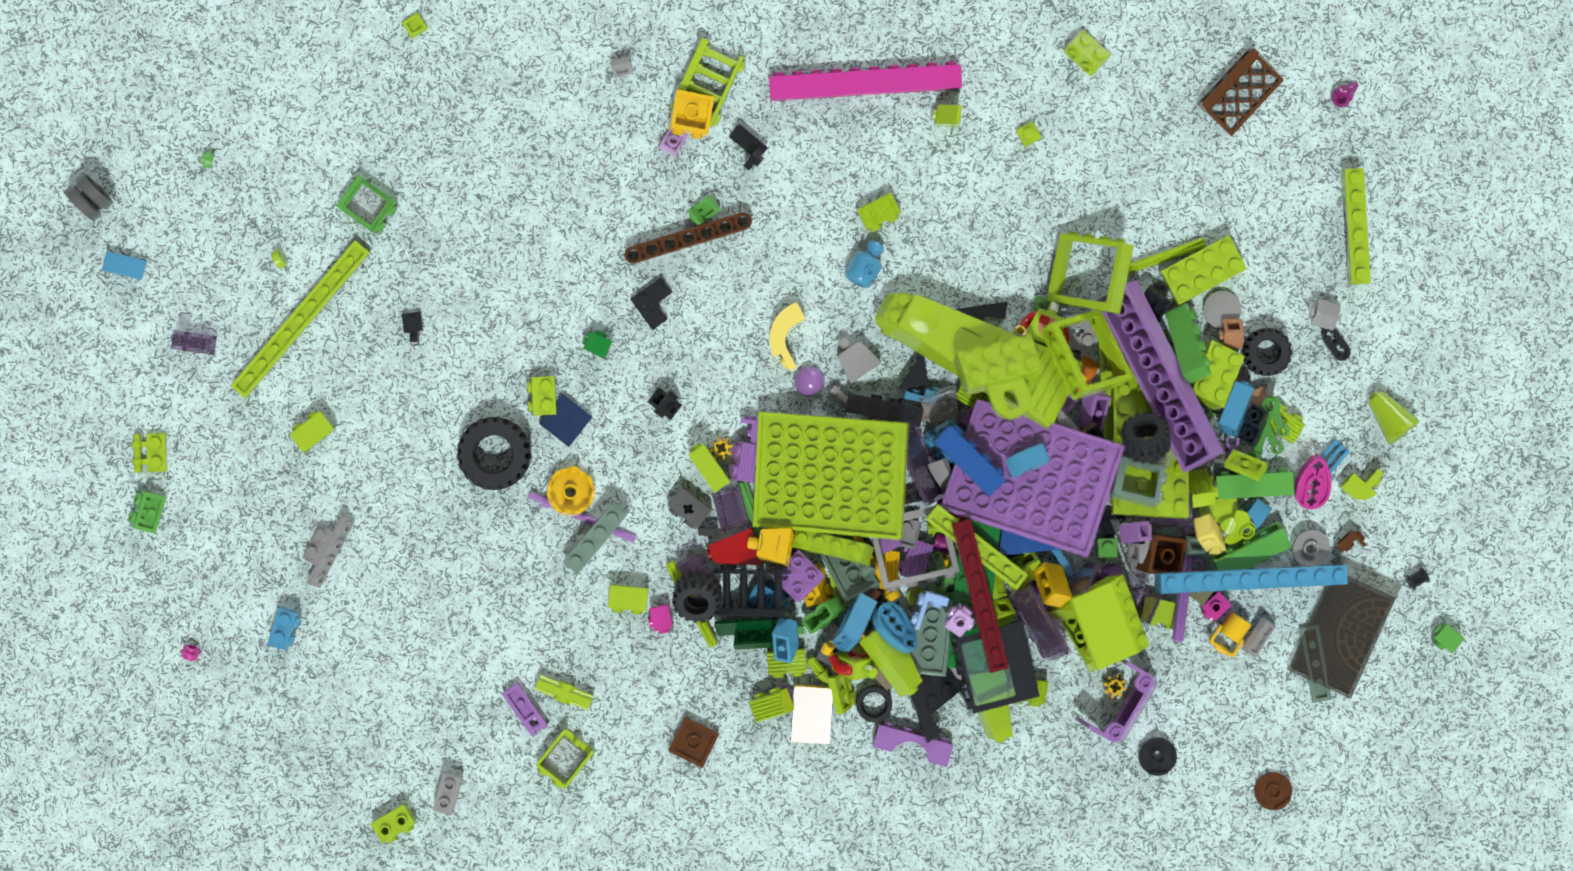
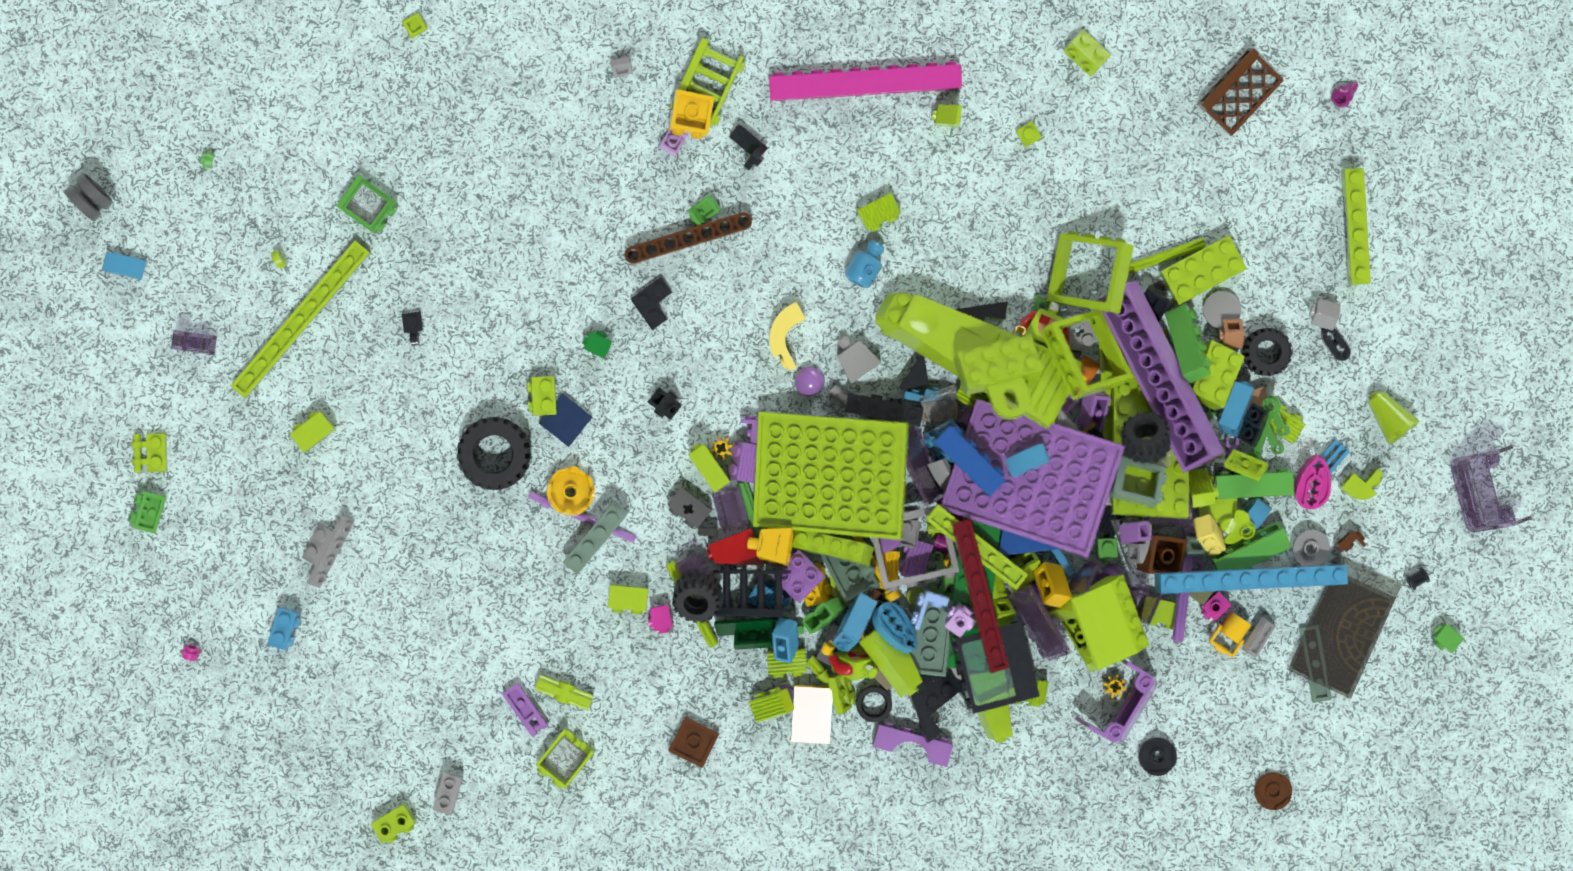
(1478, 494): none -> clear purple windscreen

